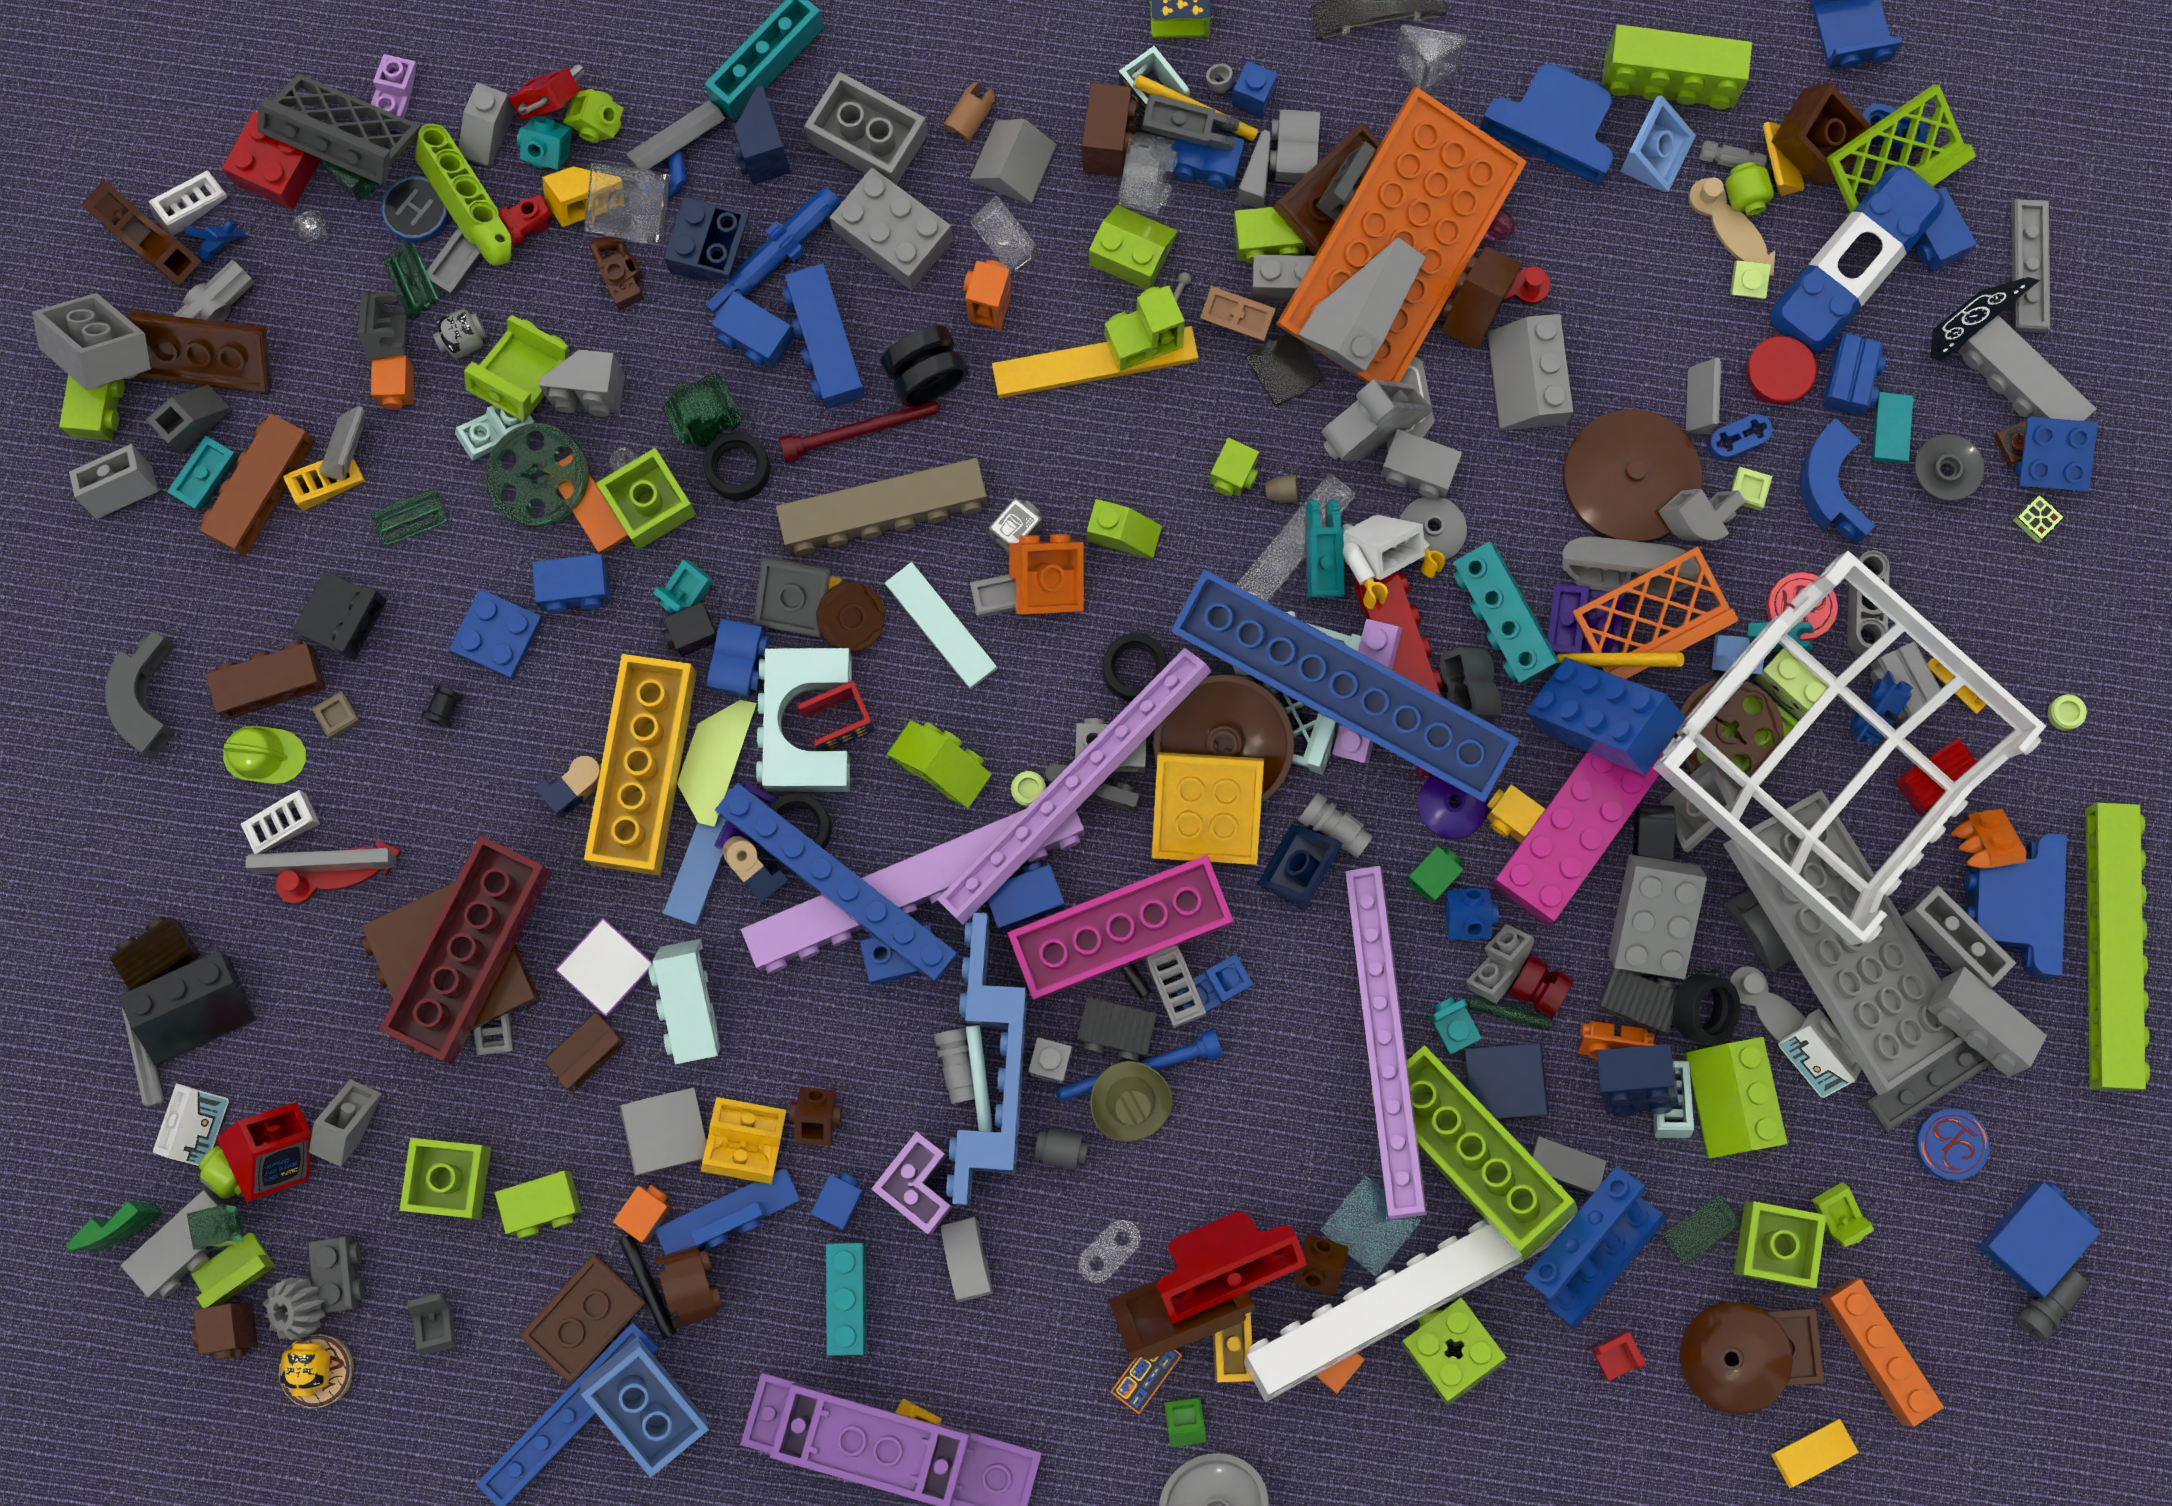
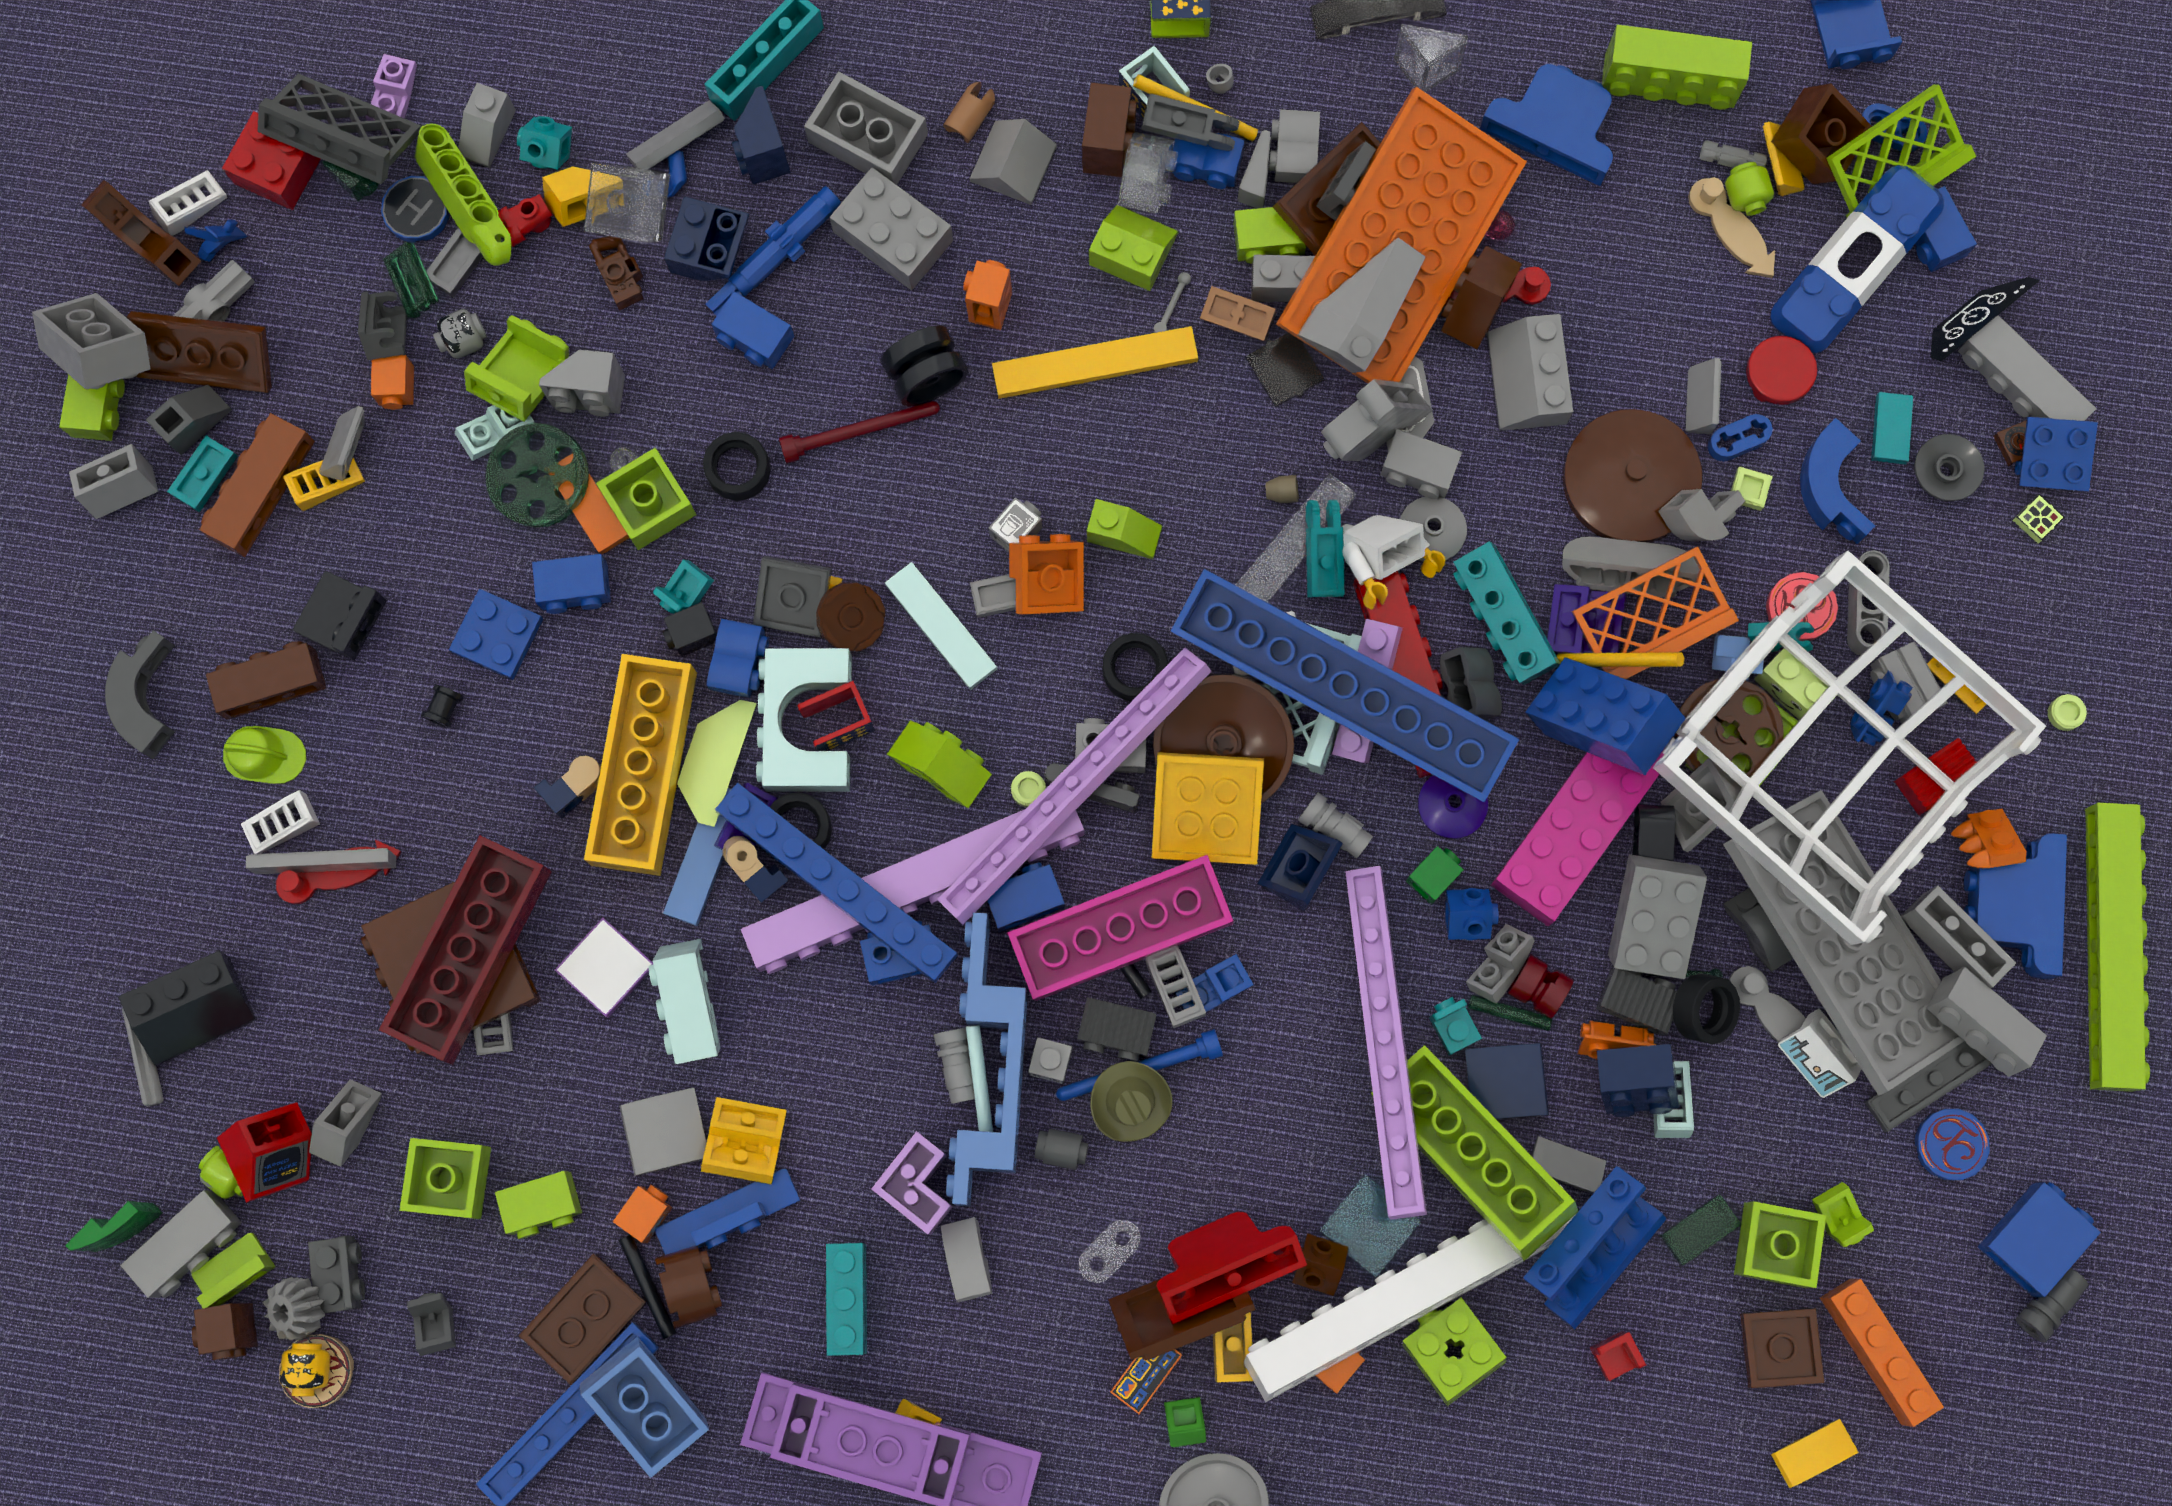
(155, 953): dark brown brick -> none
(190, 1125): white panel -> none
(215, 1227): clear green brick -> none
(310, 225): clear bush -> none
(336, 715): dark tan tile -> none
(403, 505): clear green tile -> none
(546, 92): red piece -> none
(584, 1052): reddish brown panel -> none
(594, 115): lime brick -> none
(701, 411): clear green brick -> none
(815, 1116): reddish brown brick -> none
(824, 336): blue brick -> none
(838, 1200): blue brick -> none
(882, 506): dark tan brick -> none
(1004, 234): clear slope -> none
(1147, 332): lime brick -> none
(1234, 469): lime brick -> none
(1254, 89): blue brick -> none
(1513, 813): yellow brick -> none
(1659, 147): light blue slope -> none
(1736, 1098): lime slope -> none
(1750, 279): yellowish green plate -> none
(1762, 1354): reddish brown dish -> none
(1853, 375): blue brick -> none
(2031, 260): light grey tile -> none

